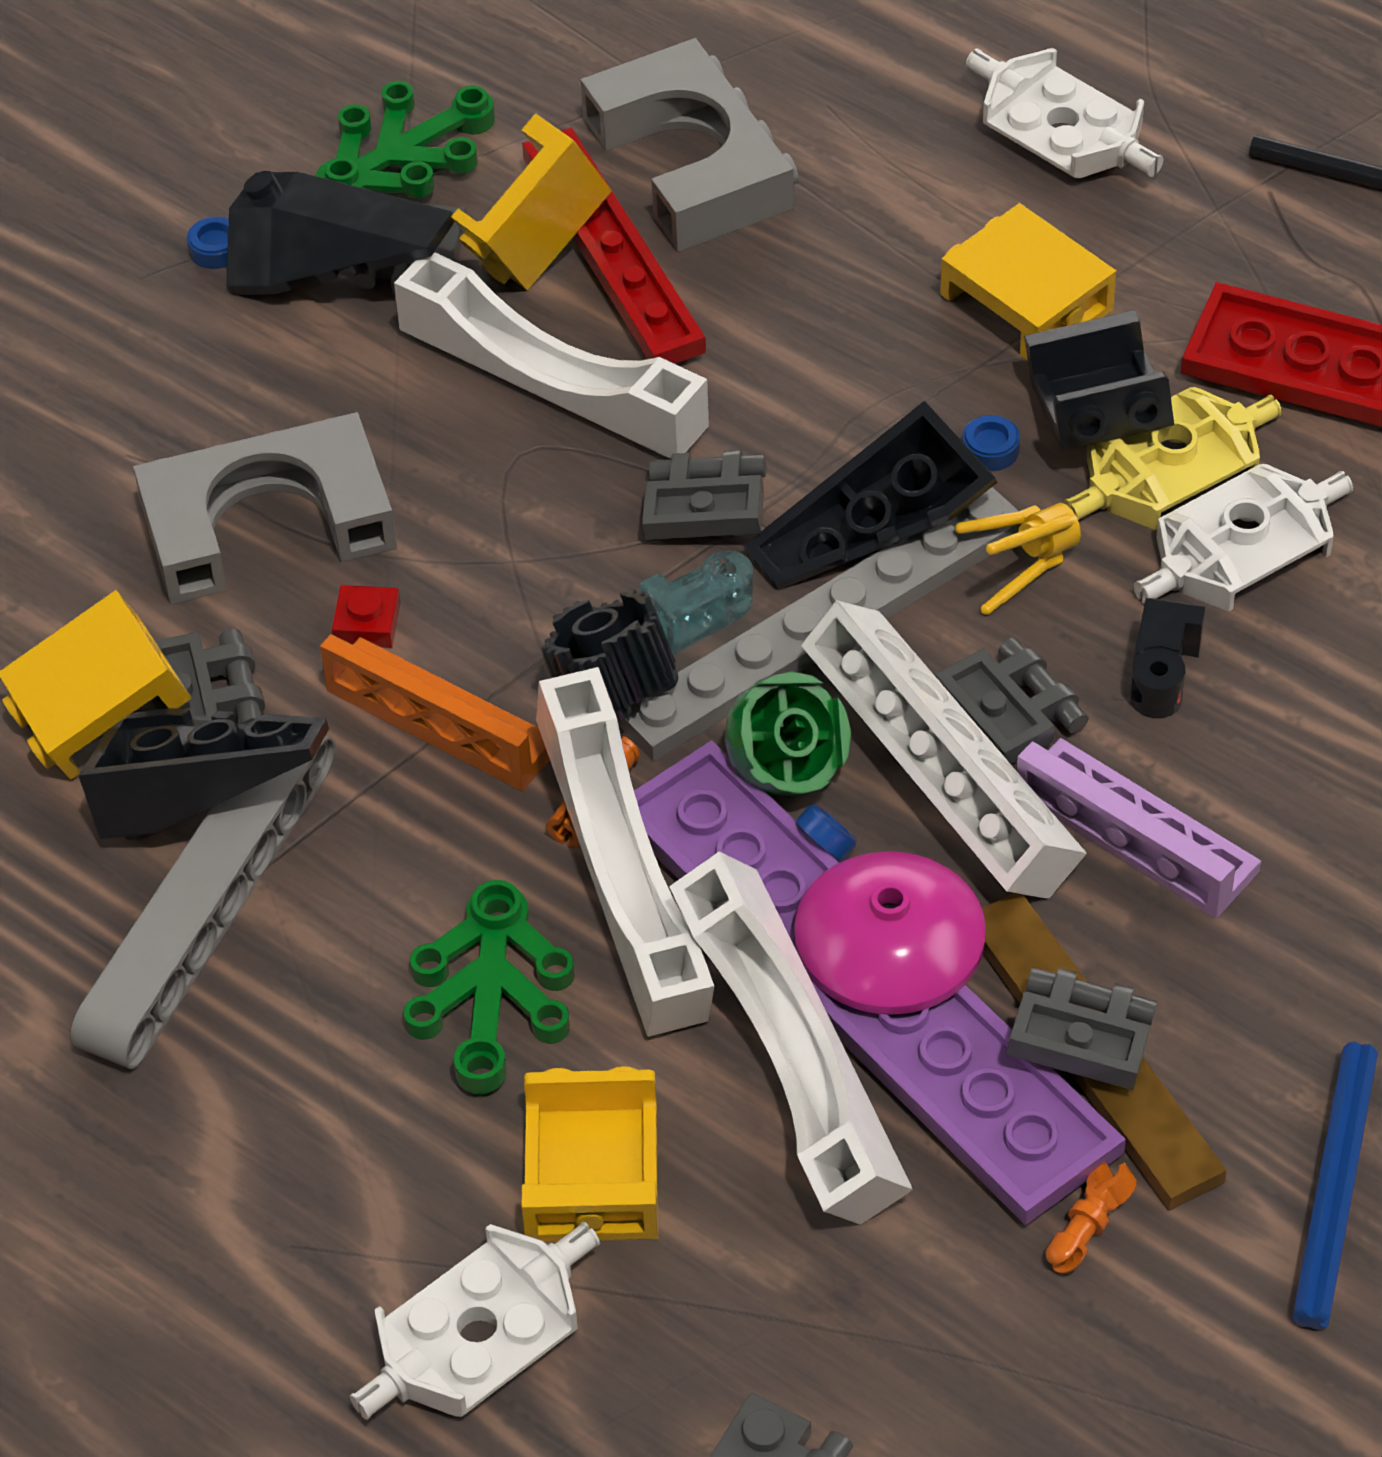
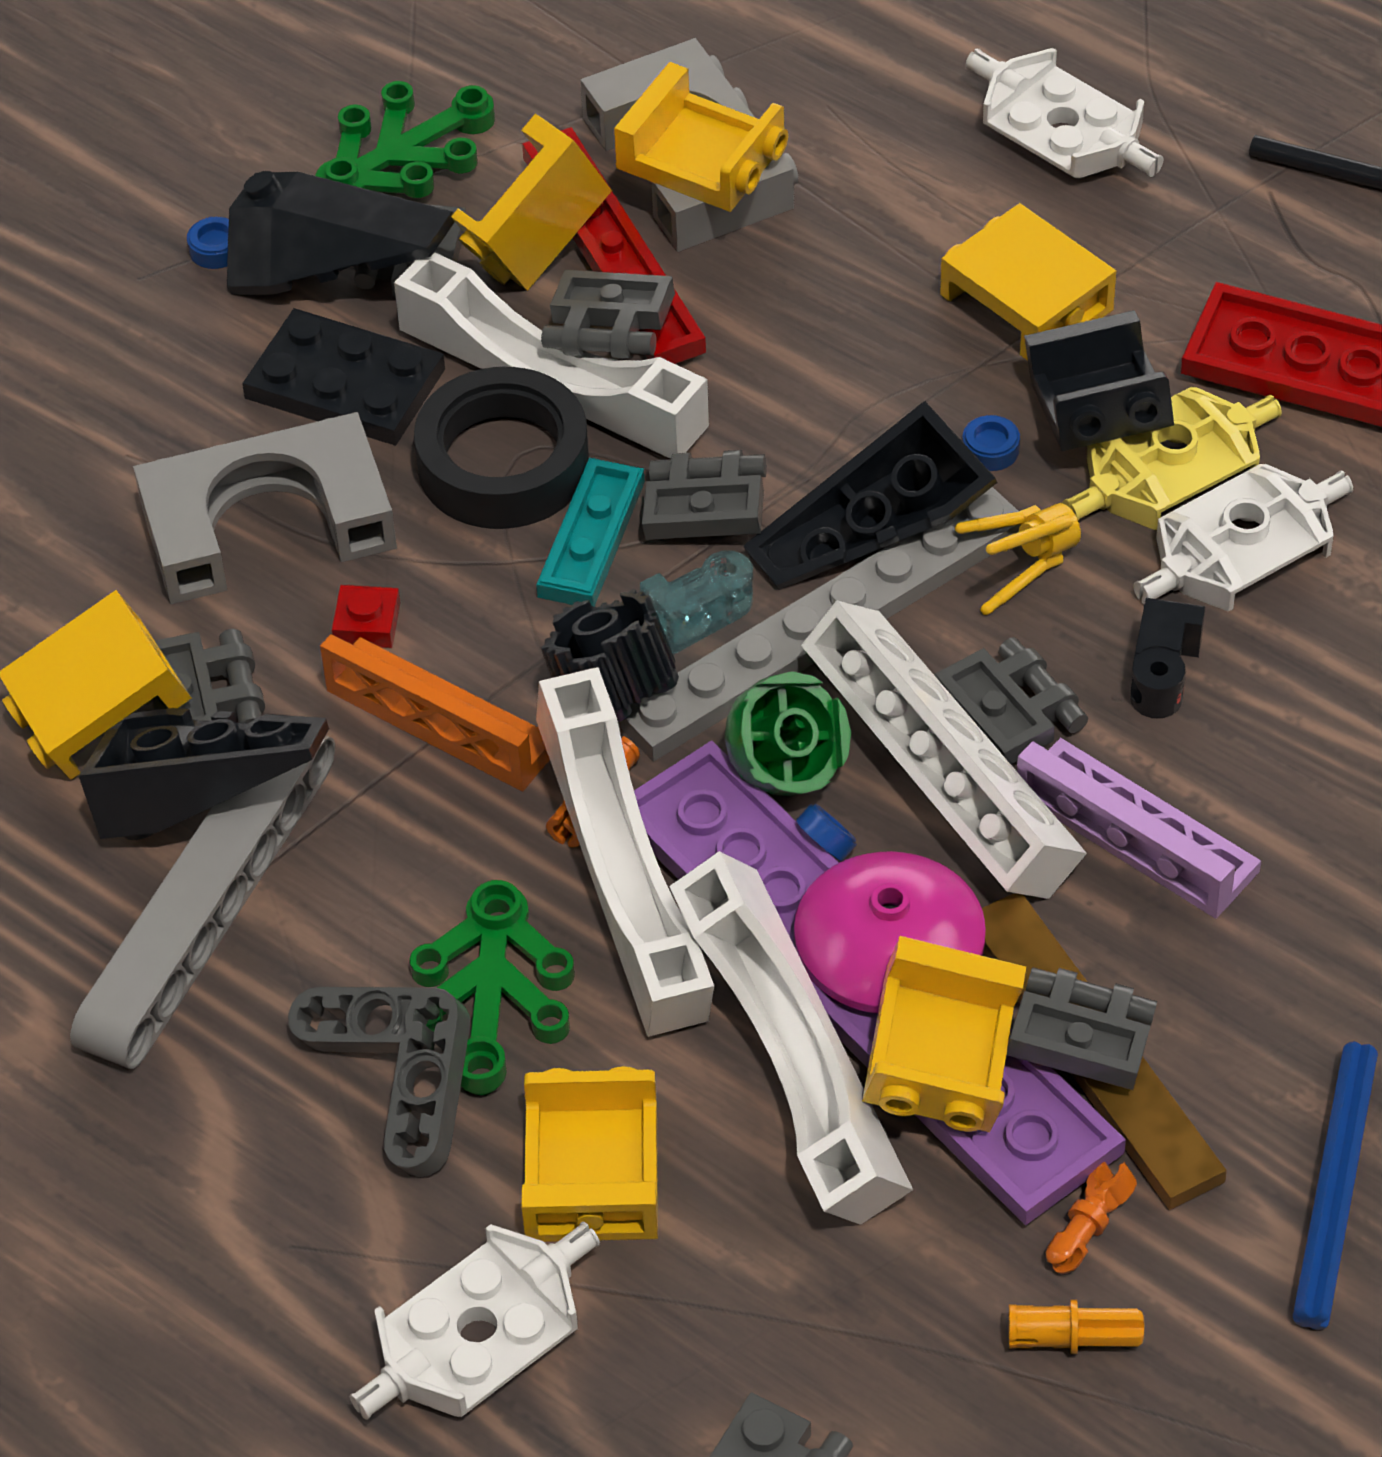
(339, 369): none -> black plate
(407, 1037): none -> dark grey beam
(495, 395): none -> black tyre
(590, 532): none -> teal tile
(610, 300): none -> dark grey plate
(697, 142): none -> yellow panel
(943, 1035): none -> yellow panel
(1074, 1326): none -> light orange axle

